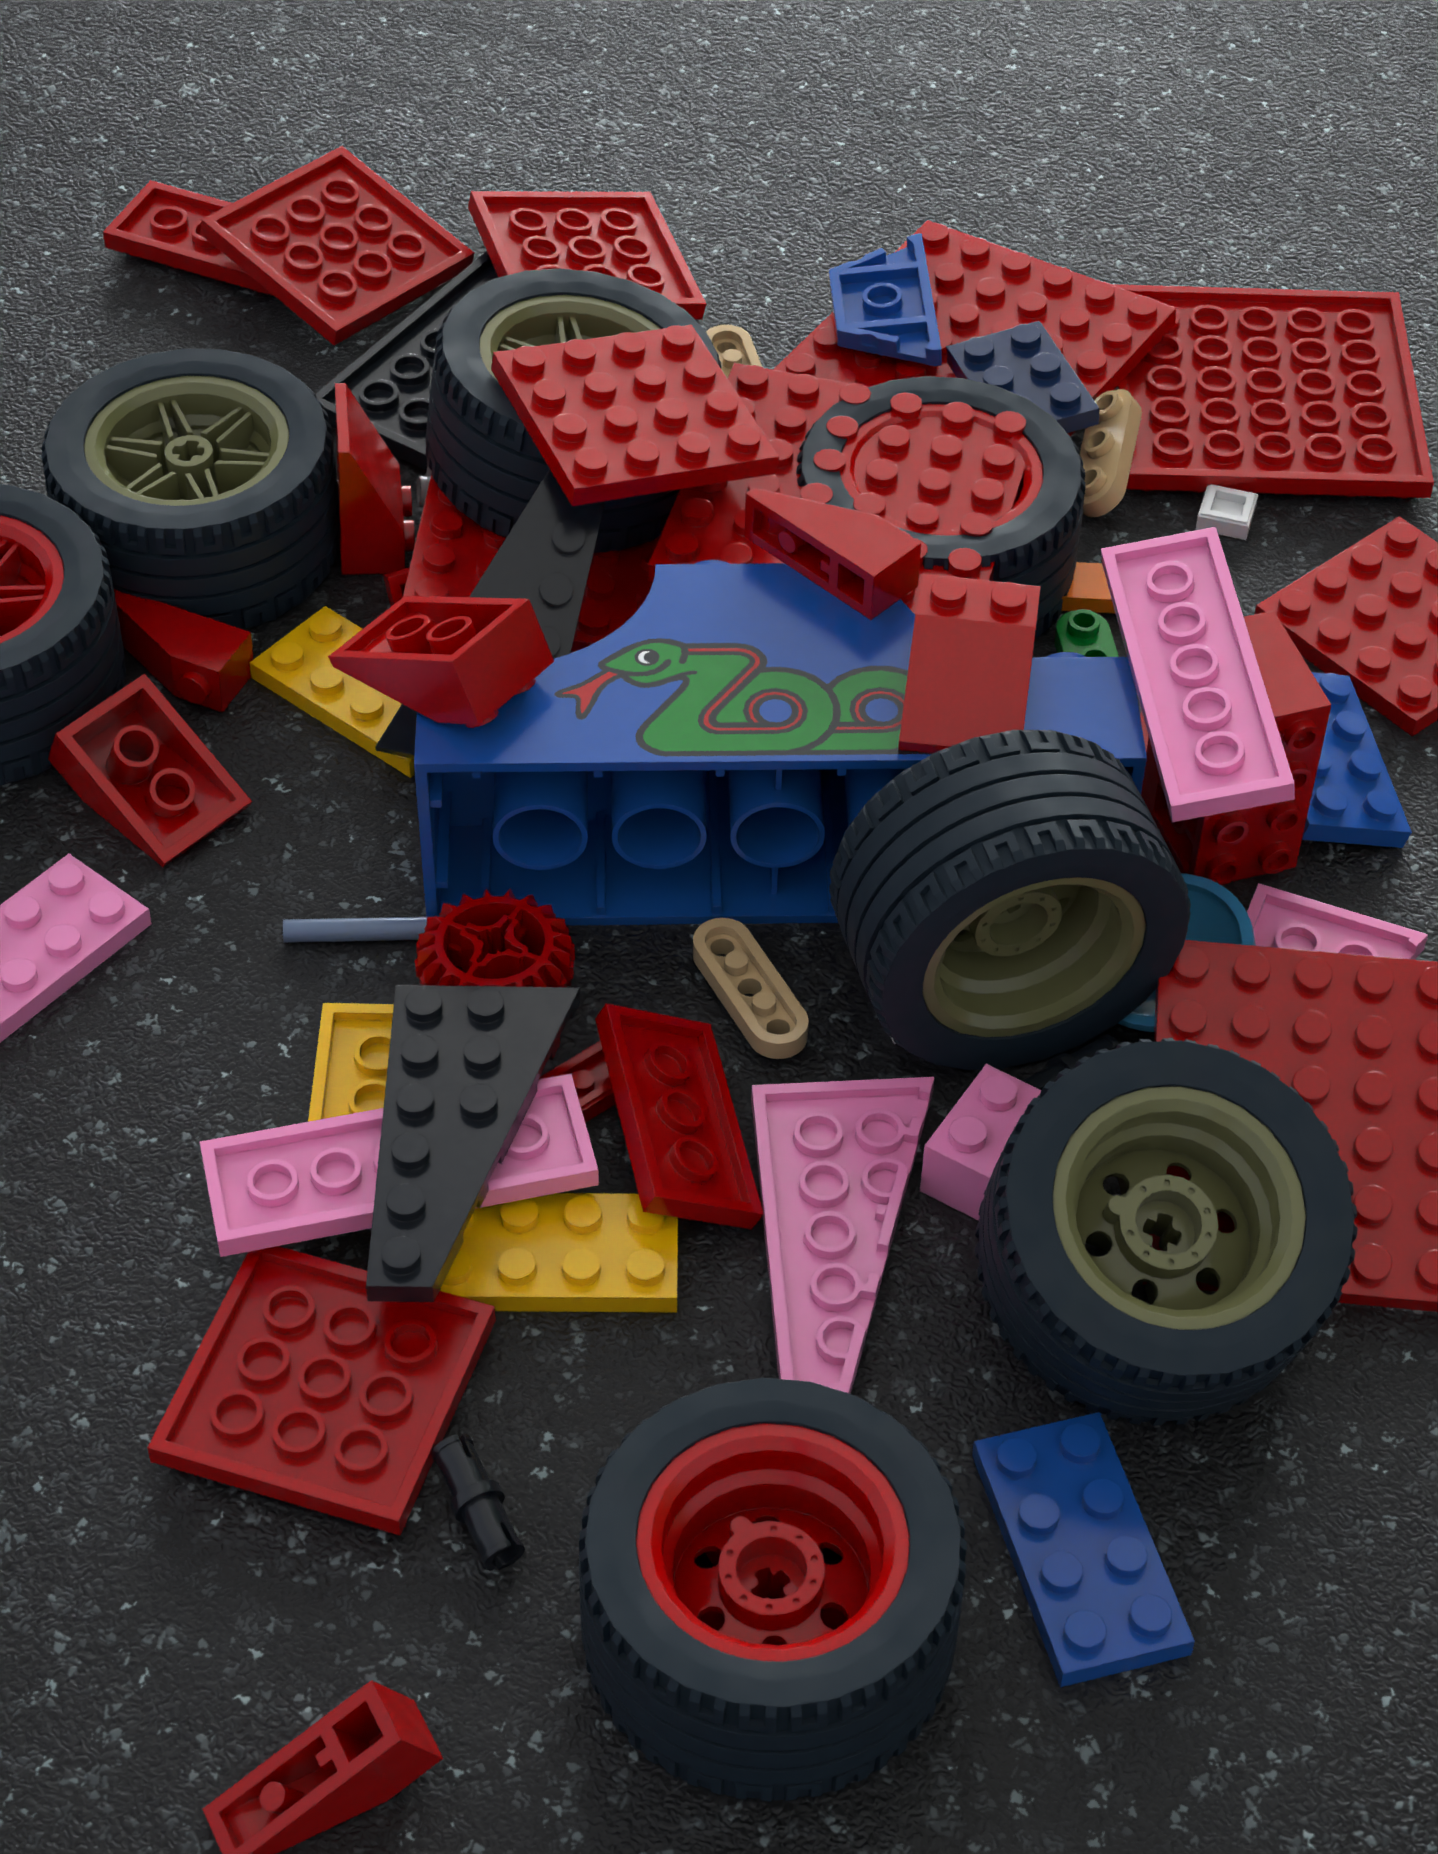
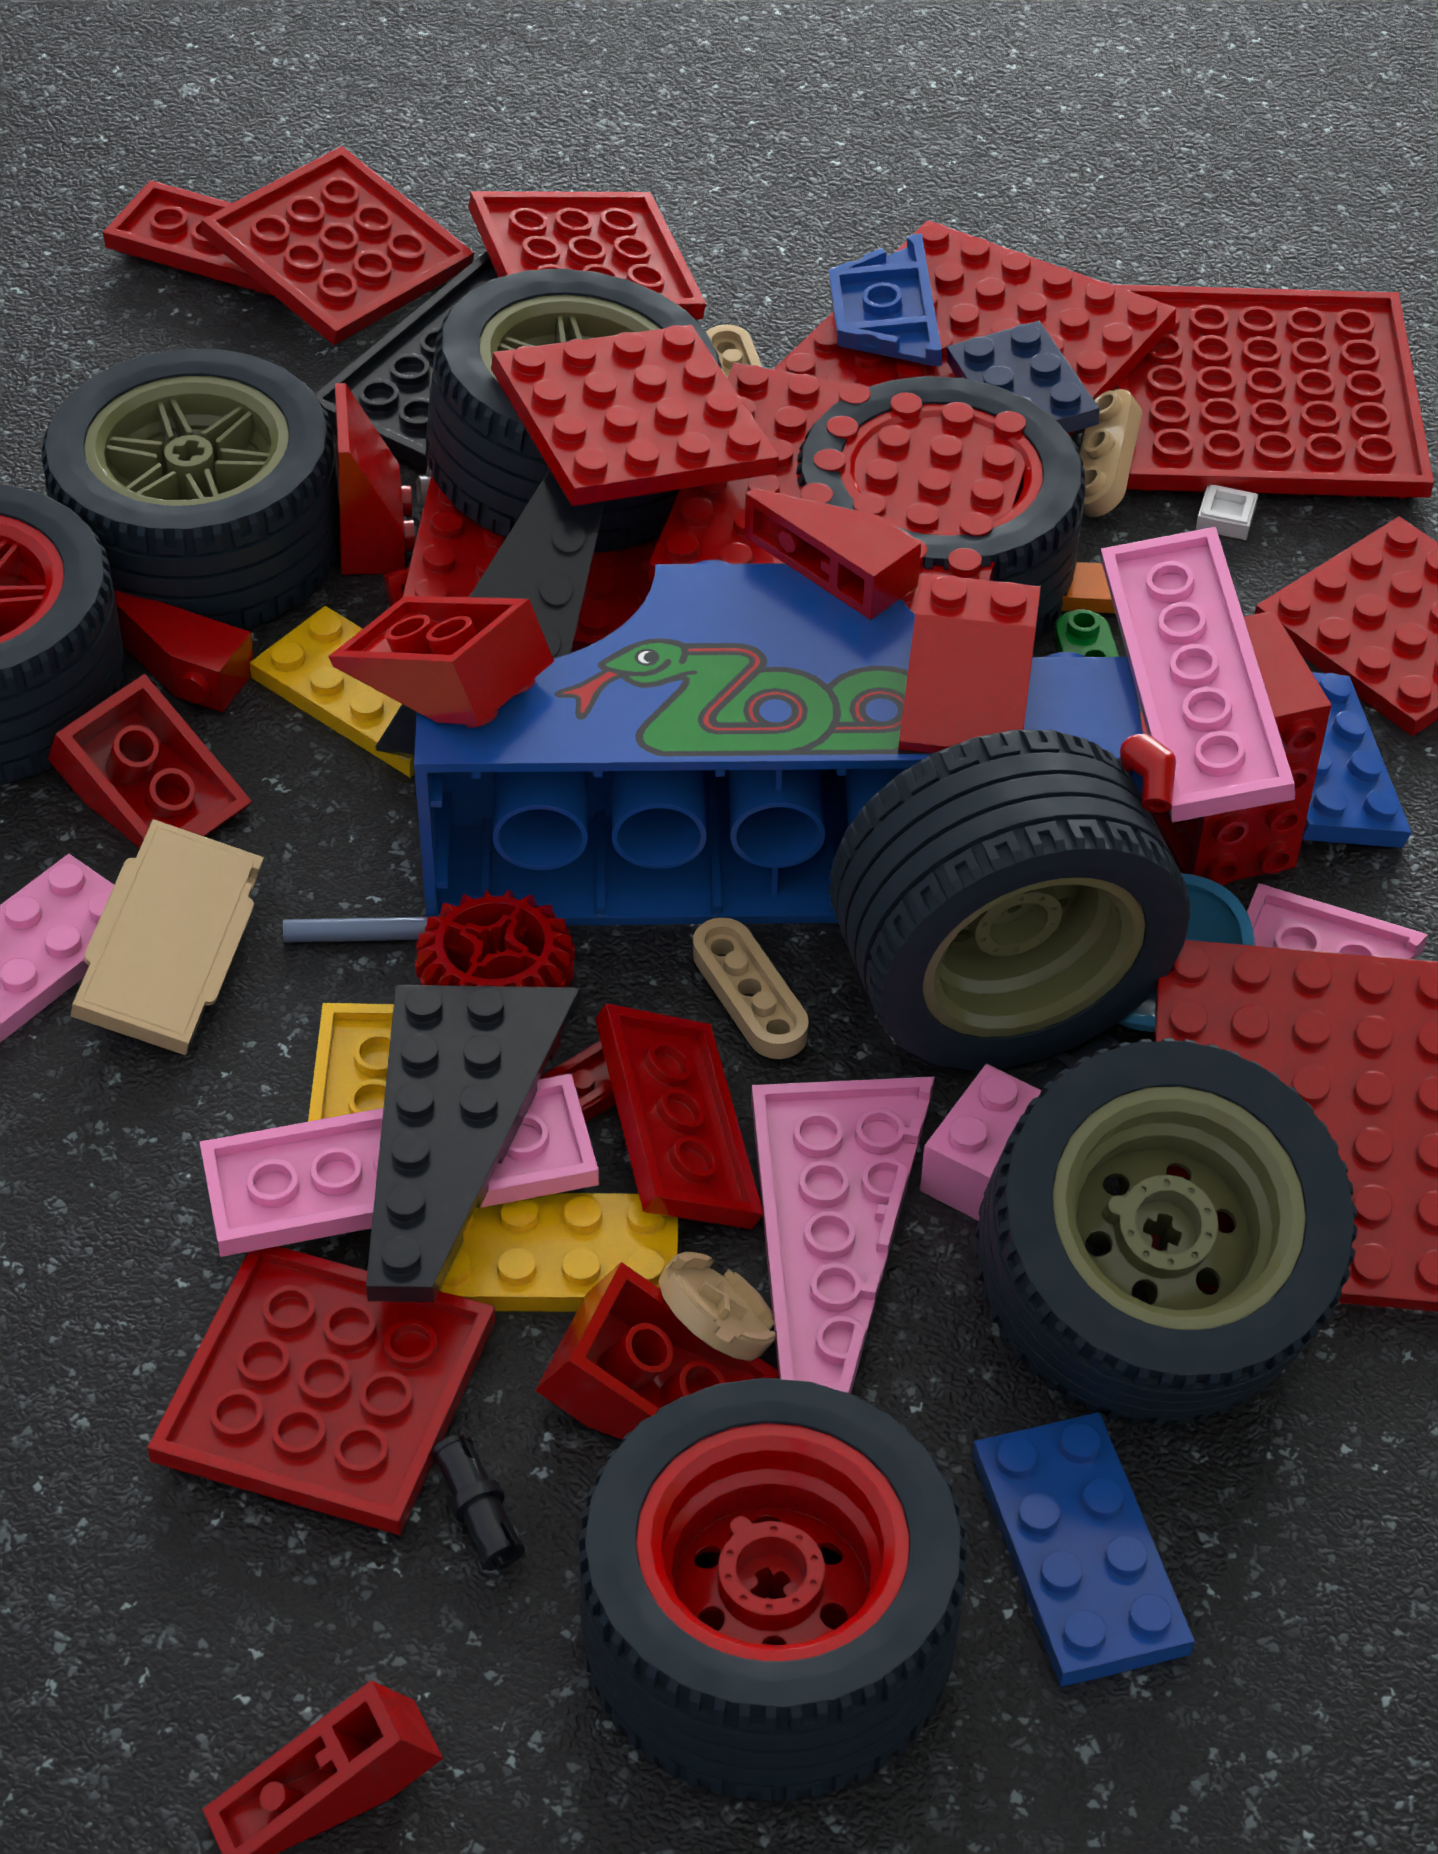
(167, 937): none -> tan piece
(633, 1357): none -> red slope
(717, 1307): none -> tan tile
(1156, 766): none -> red arm

